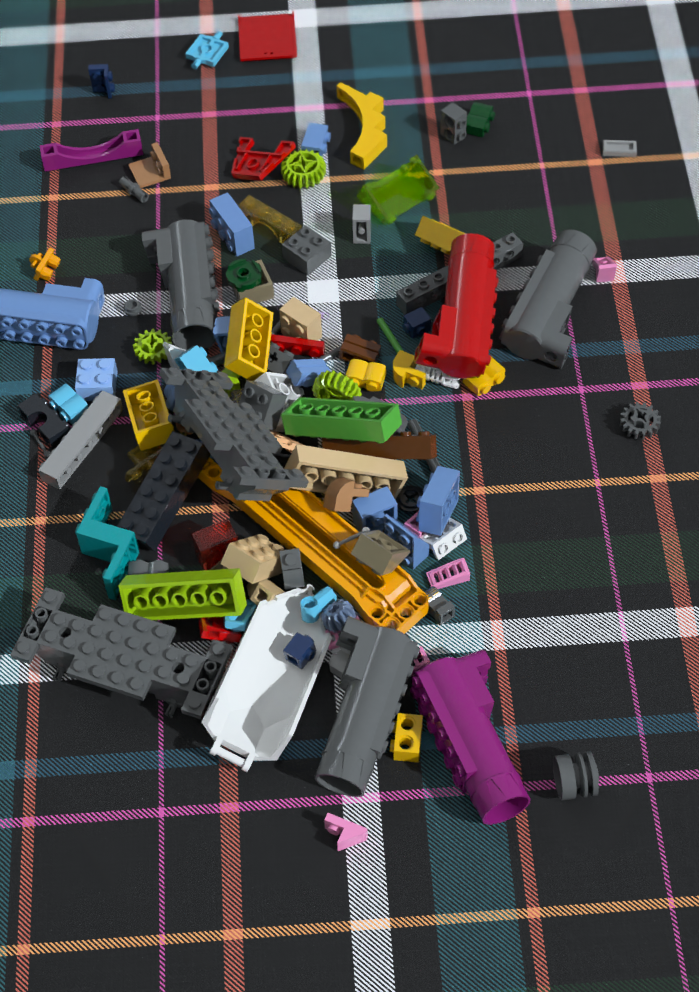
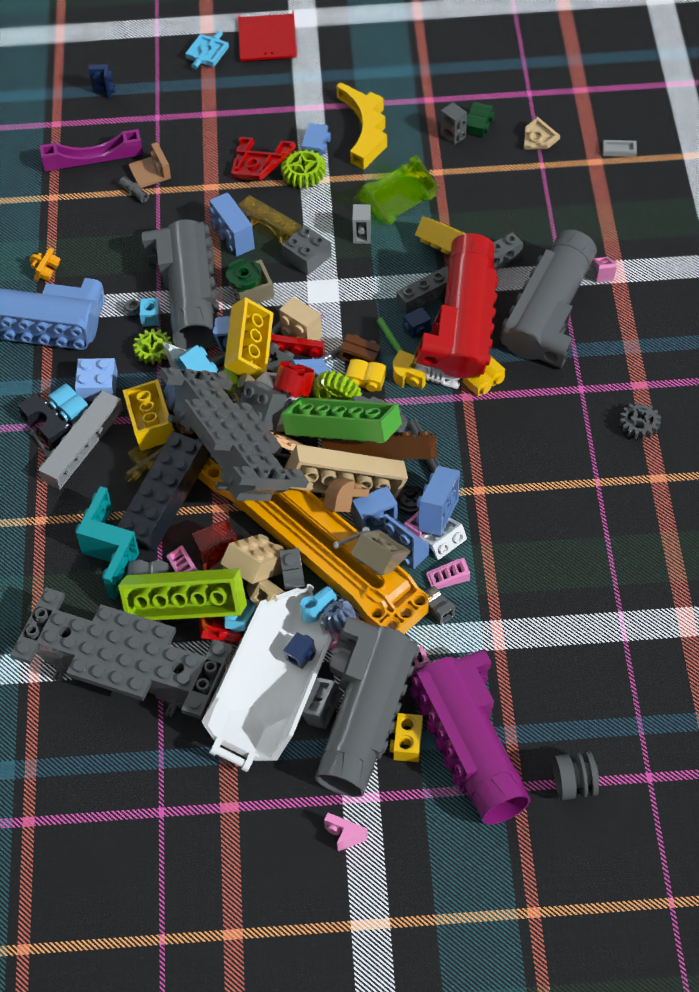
(150, 312): none -> medium azure brick
(186, 566): none -> bright pink slope
(242, 380): none -> dark tan piece
(294, 379): none -> red brick
(321, 703): none -> dark grey brick
(539, 135): none -> tan plate

